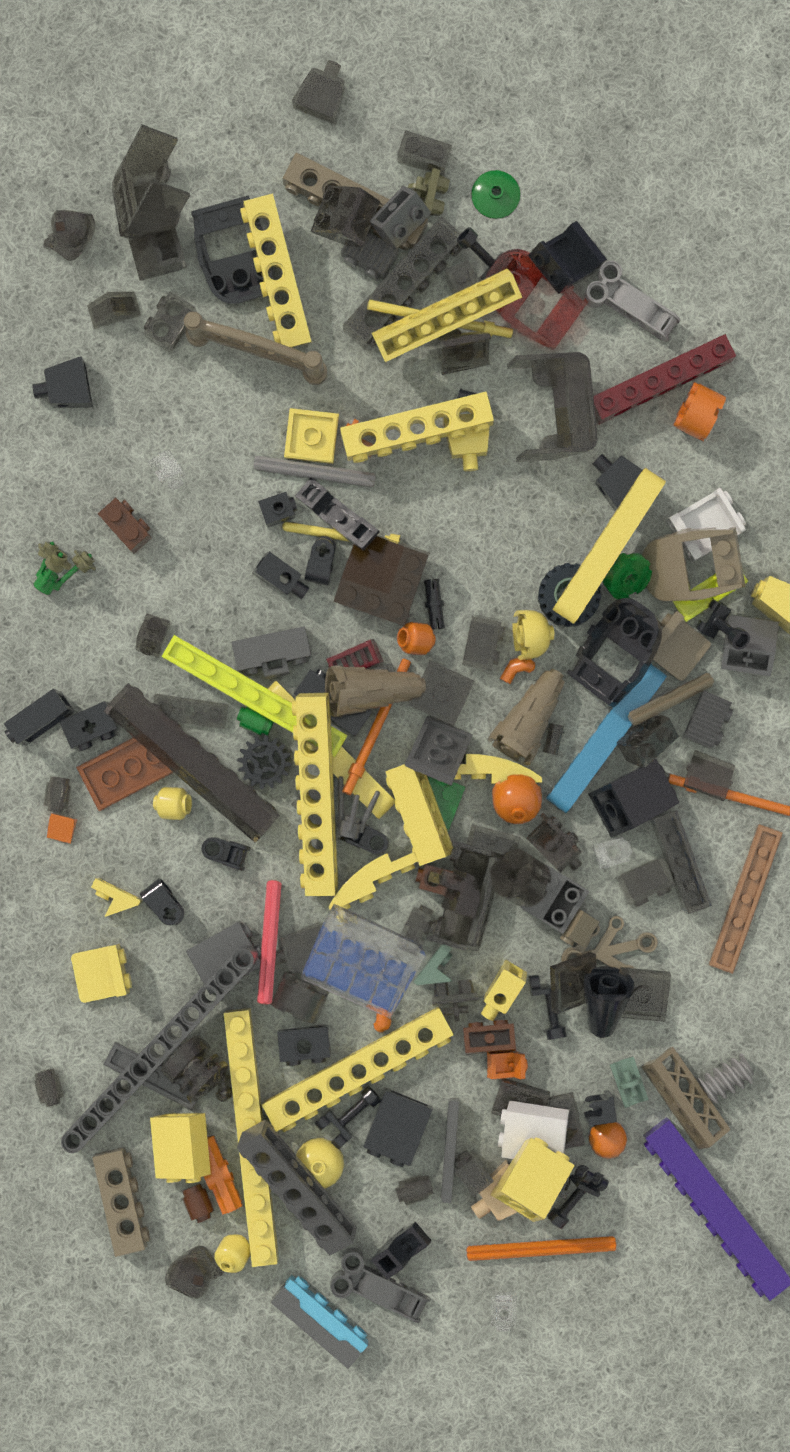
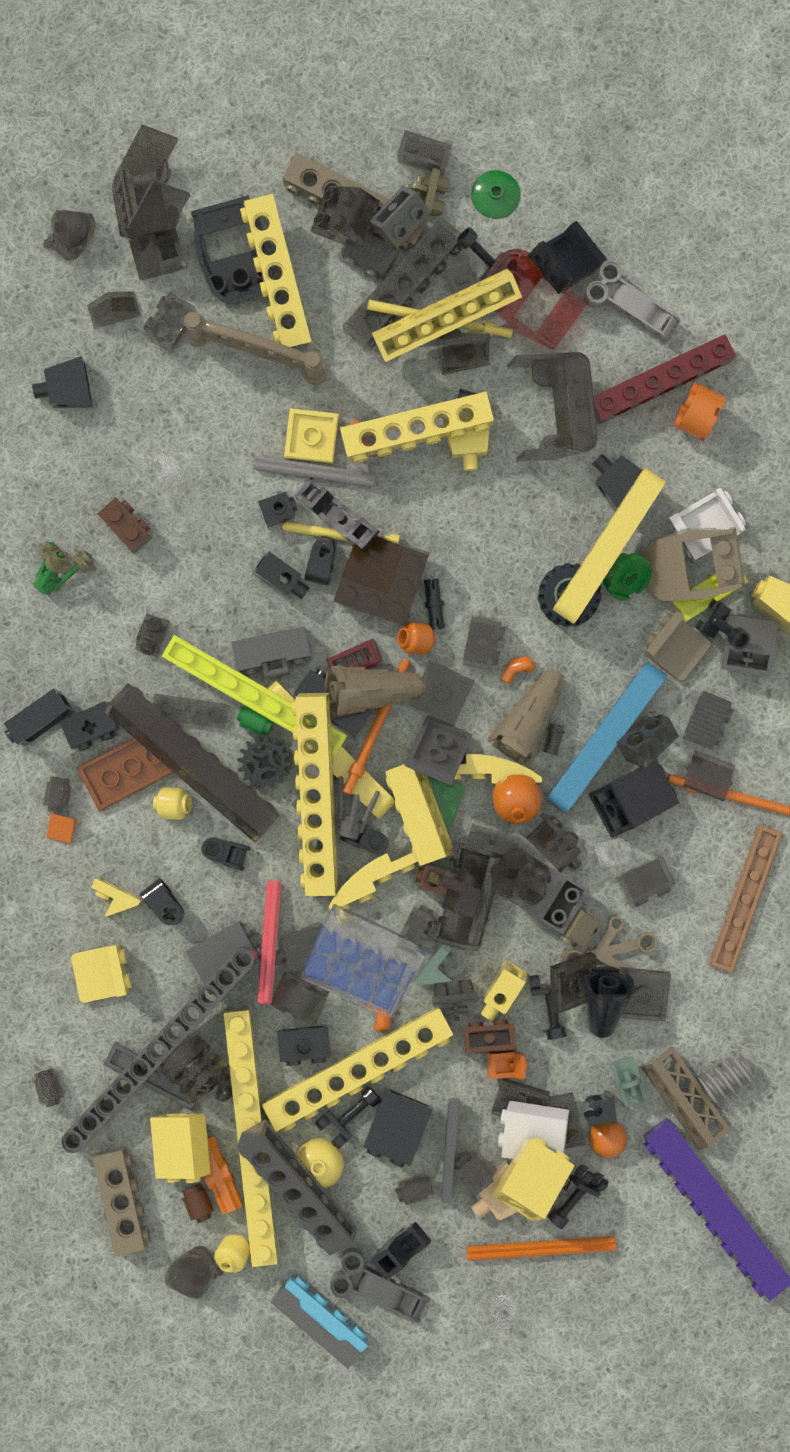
(321, 93): clear smoke torso -> none
(531, 634): light yellow cylinder -> none
(631, 628): black slope -> none
(670, 699): dark tan axle -> none
(681, 862): clear smoke brick -> none

